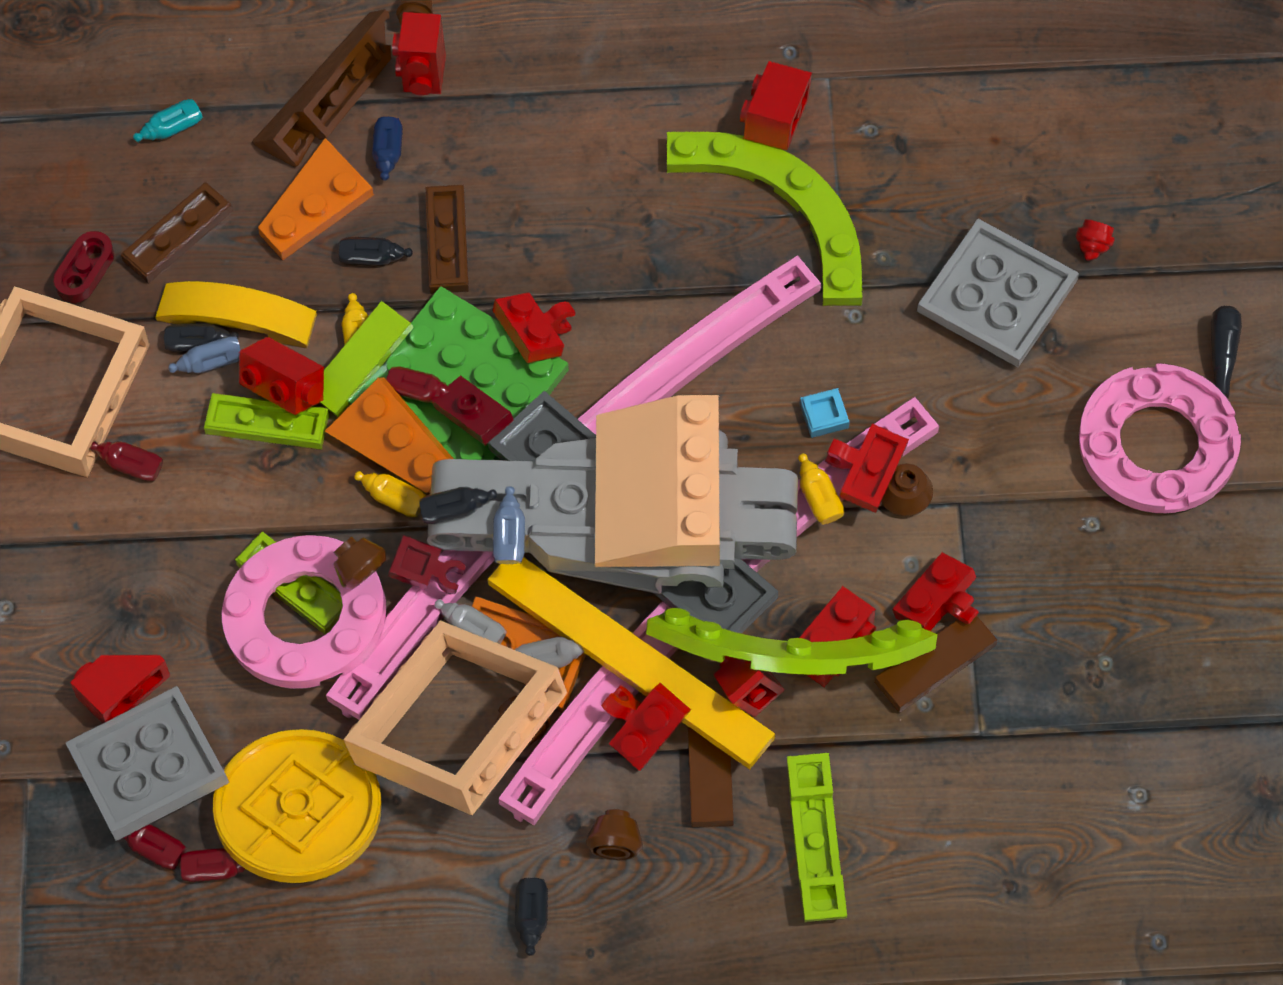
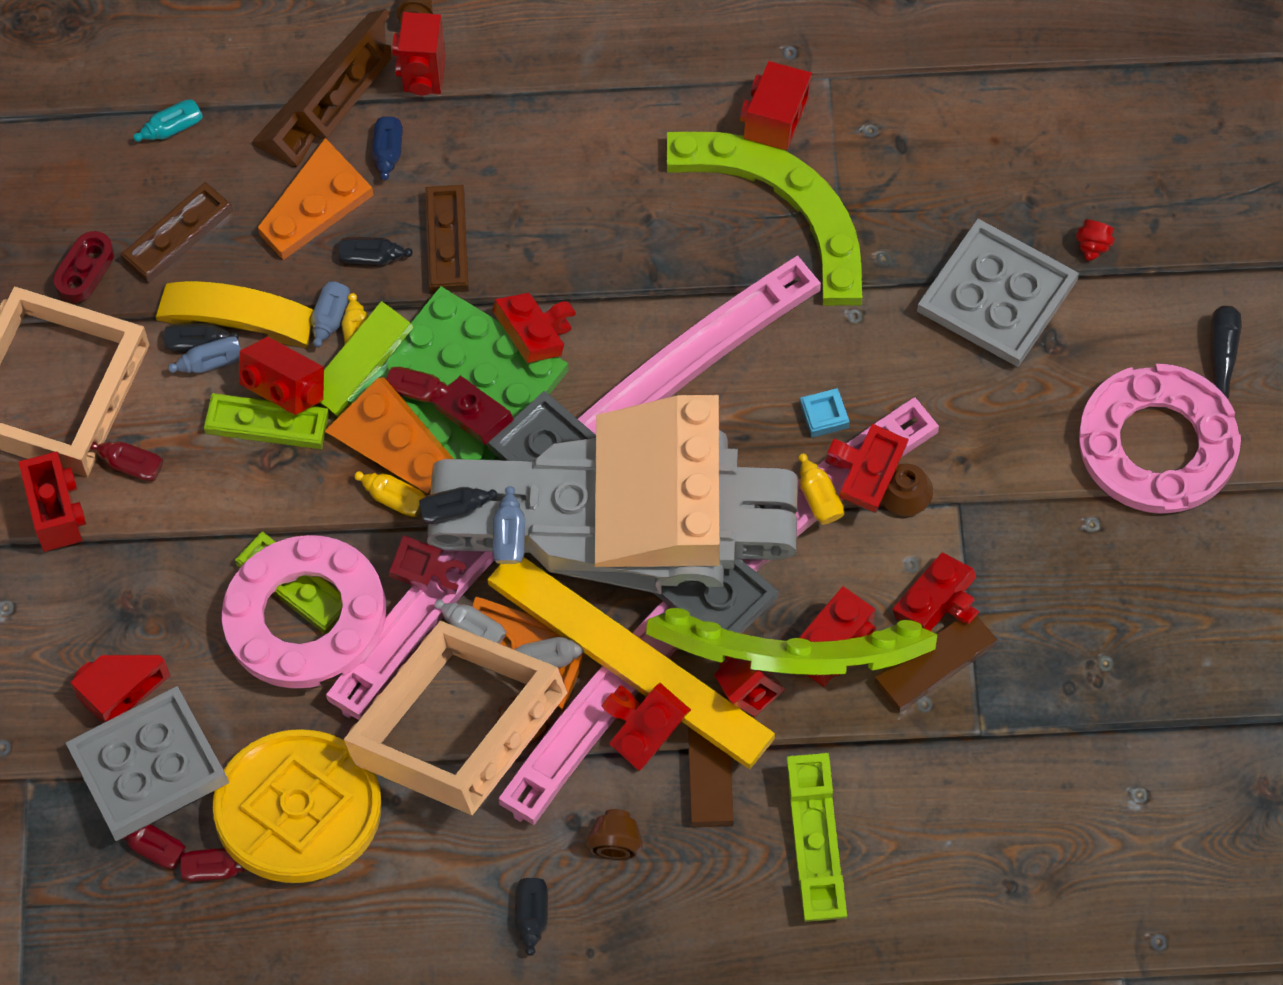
(50, 501): none -> red brick
(329, 311): none -> sand blue piece
(357, 561): reddish brown cone -> none

